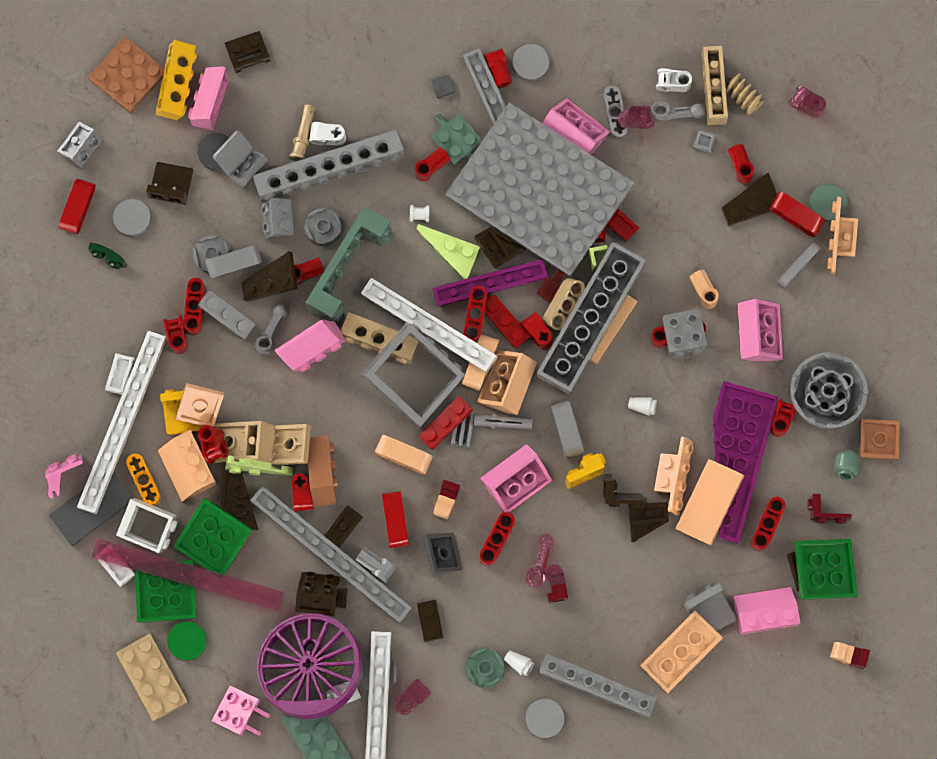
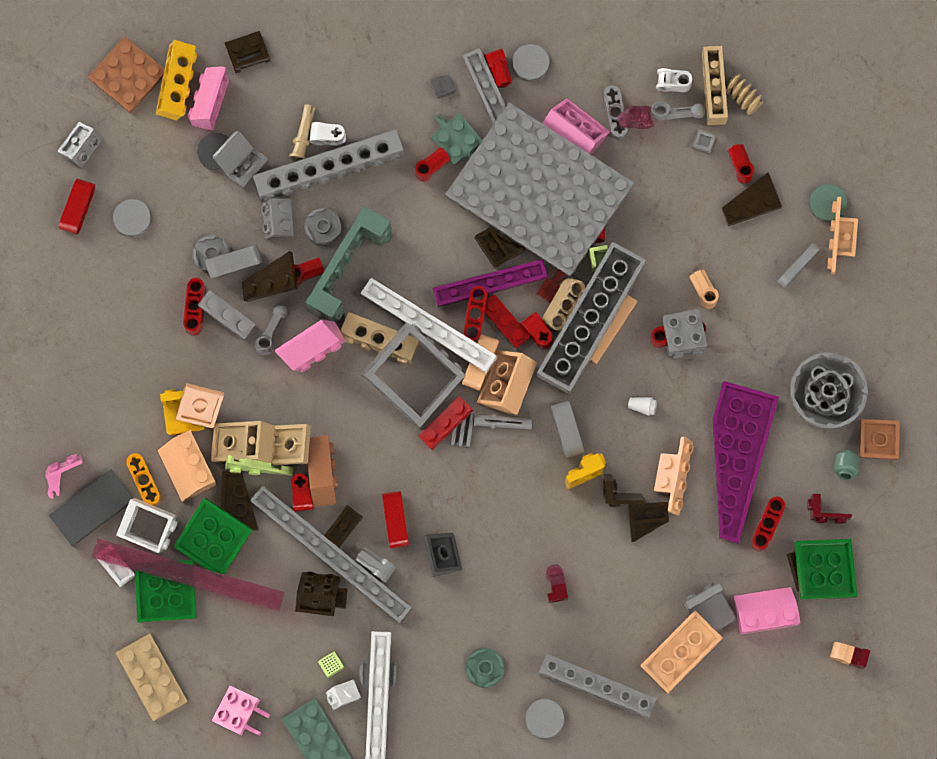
(112, 258): dark green slope -> none
(119, 373): white plate -> none
(121, 422): white plate -> none
(170, 183): dark brown bracket -> none
(175, 331): red piece -> none
(187, 641): green tile -> none
(212, 443): red piece -> none
(317, 708): magenta piece -> none
(403, 454): light nougat beam -> none
(414, 694): clear pink piece -> none
(419, 213): white bush -> none
(430, 621): dark brown plate -> none
(446, 499): leg -> none
(458, 253): yellowish green wing -> none
(498, 529): red beam -> none
(516, 479): bright pink slope -> none
(520, 663): white cone -> none
(545, 543): clear pink piece -> none
(622, 225): red plate -> none
(709, 502): light nougat tile -> none
(760, 330): bright pink slope -> none
(783, 414): red piece -> none
(797, 214): red beam -> none
(806, 101): clear pink piece -> none

